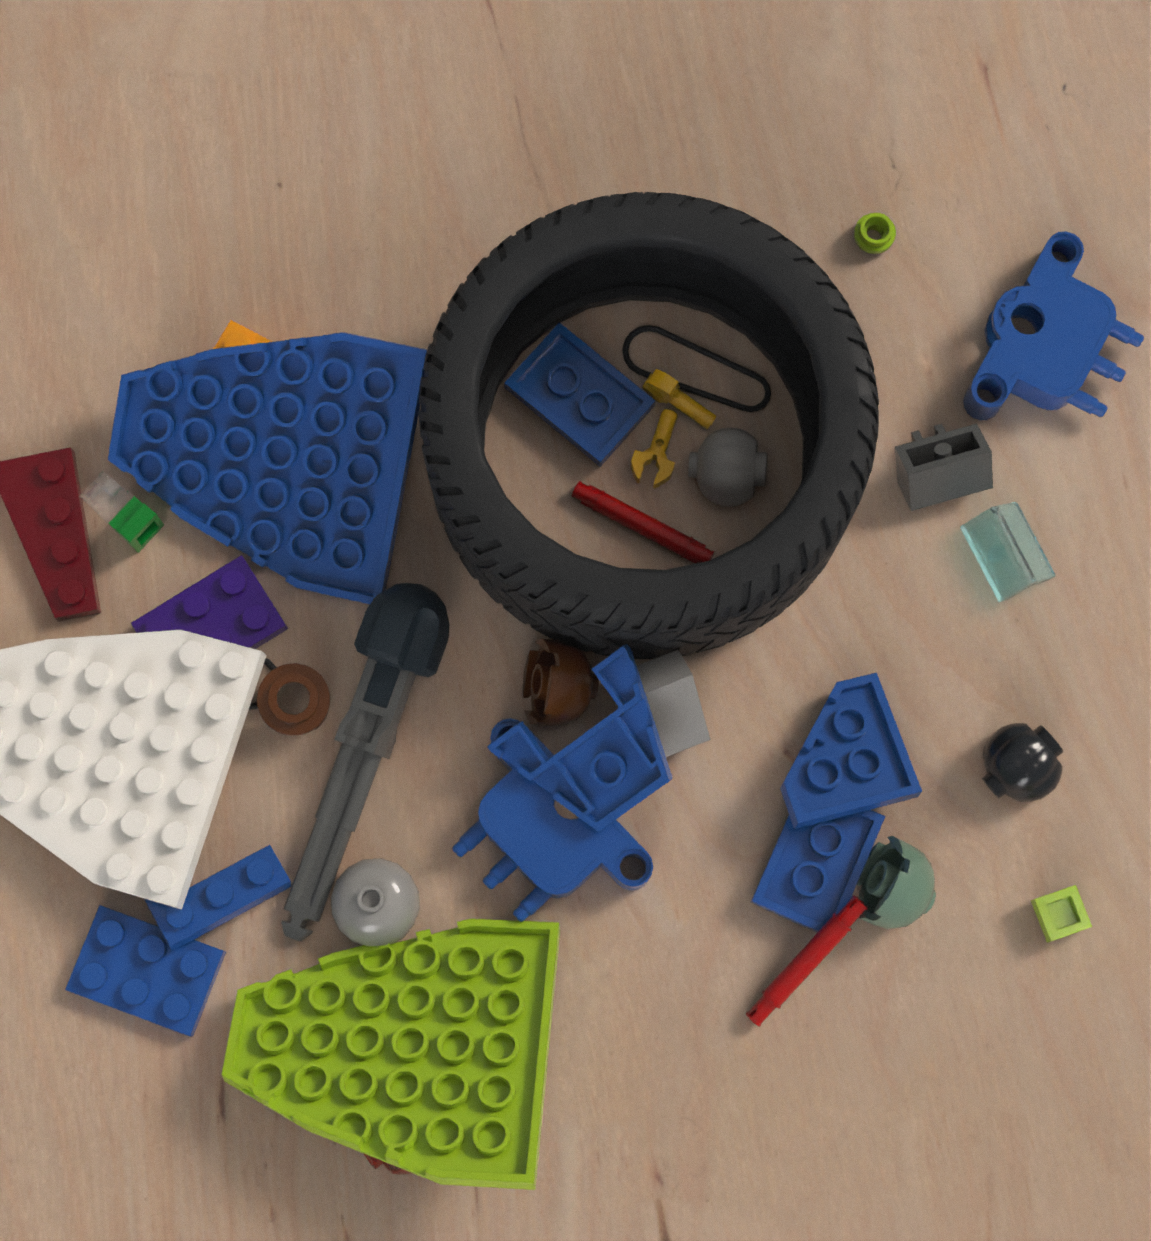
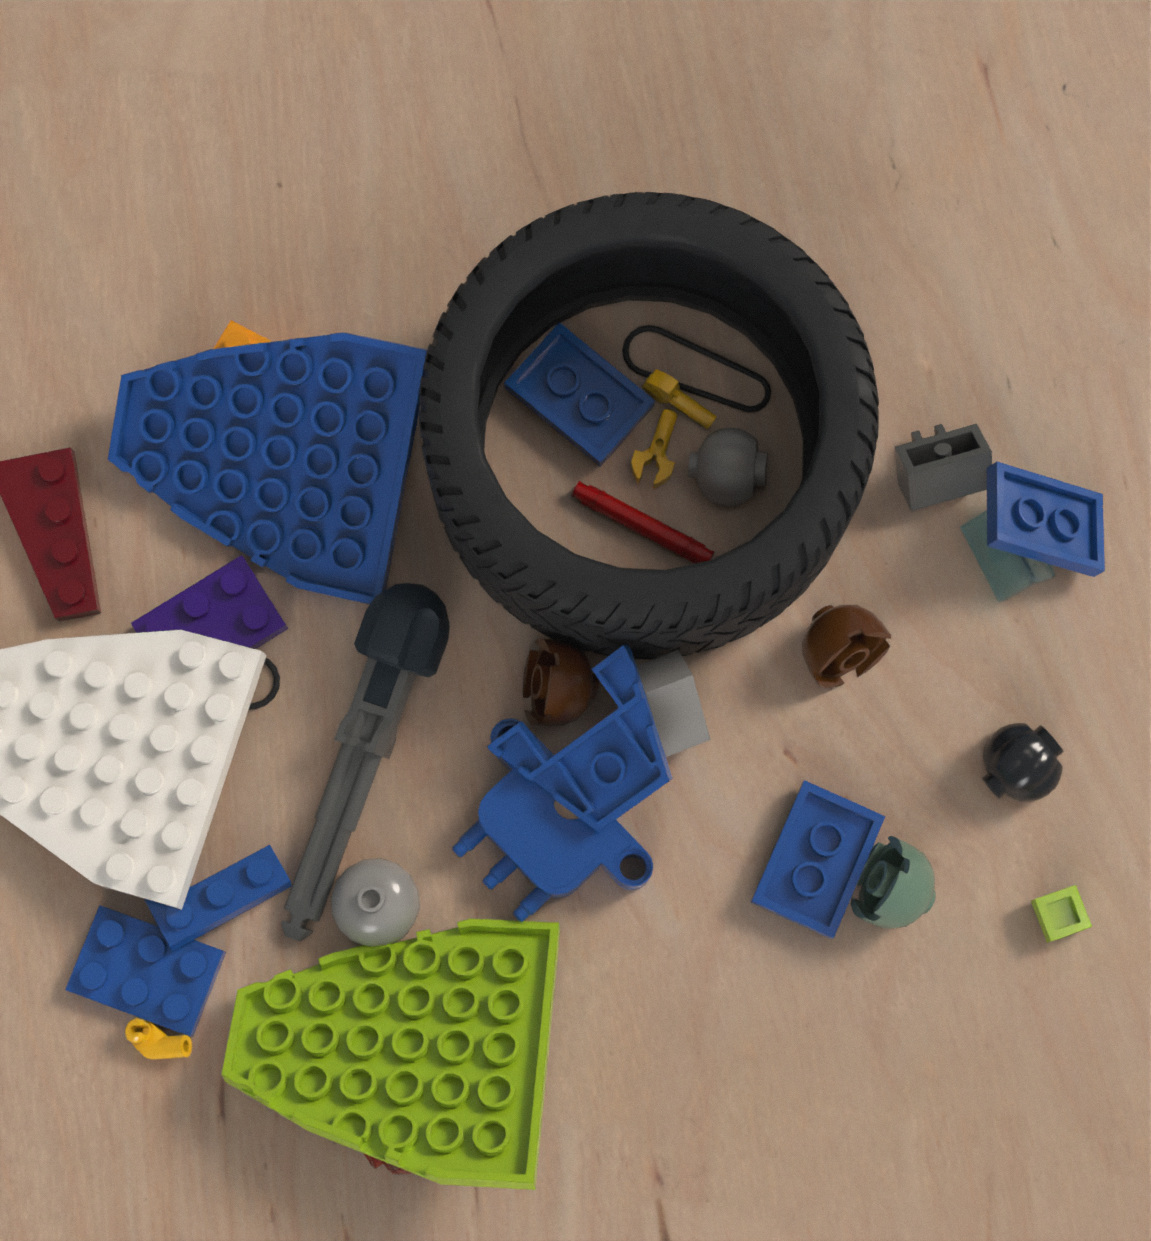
(122, 511): leg -> none
(154, 1042): none -> yellow arm
(298, 723): reddish brown piece -> none
(806, 960): red piece -> none
(841, 641): none -> reddish brown cylinder
(850, 758): blue plate -> none
(877, 222): lime plate -> none
(1045, 519): none -> blue plate
(1069, 333): blue piece -> none

